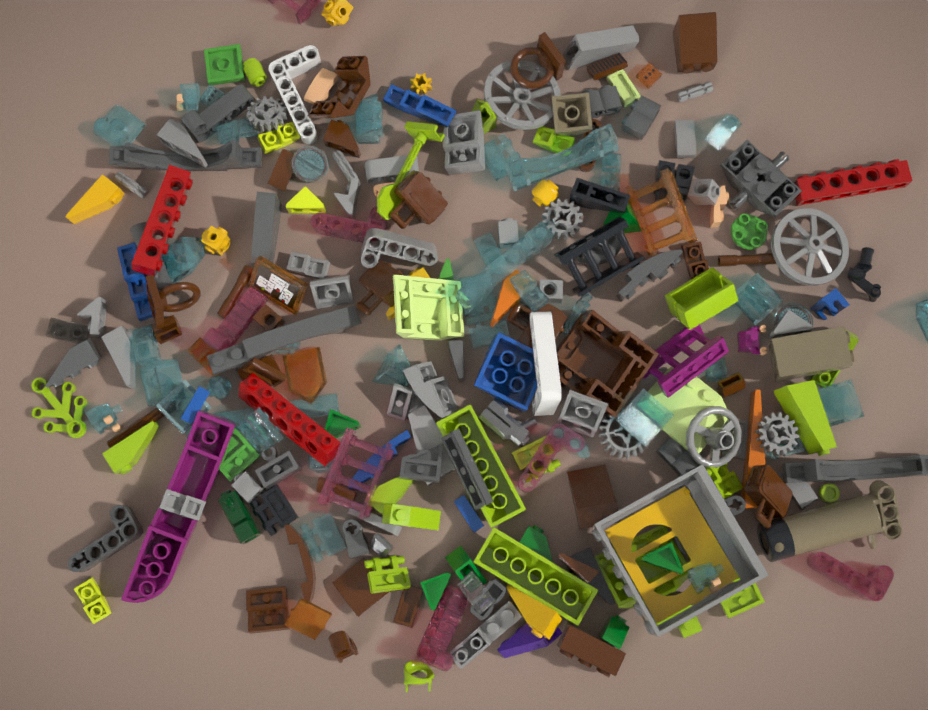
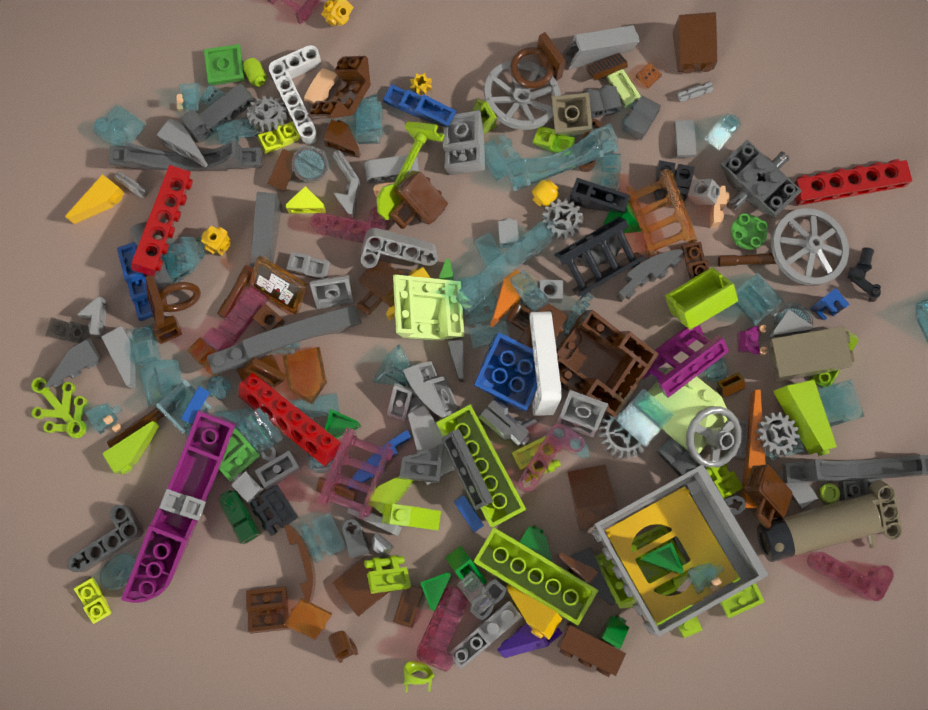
(117, 571): none -> clear light blue dish
(855, 488): none -> dark grey slope

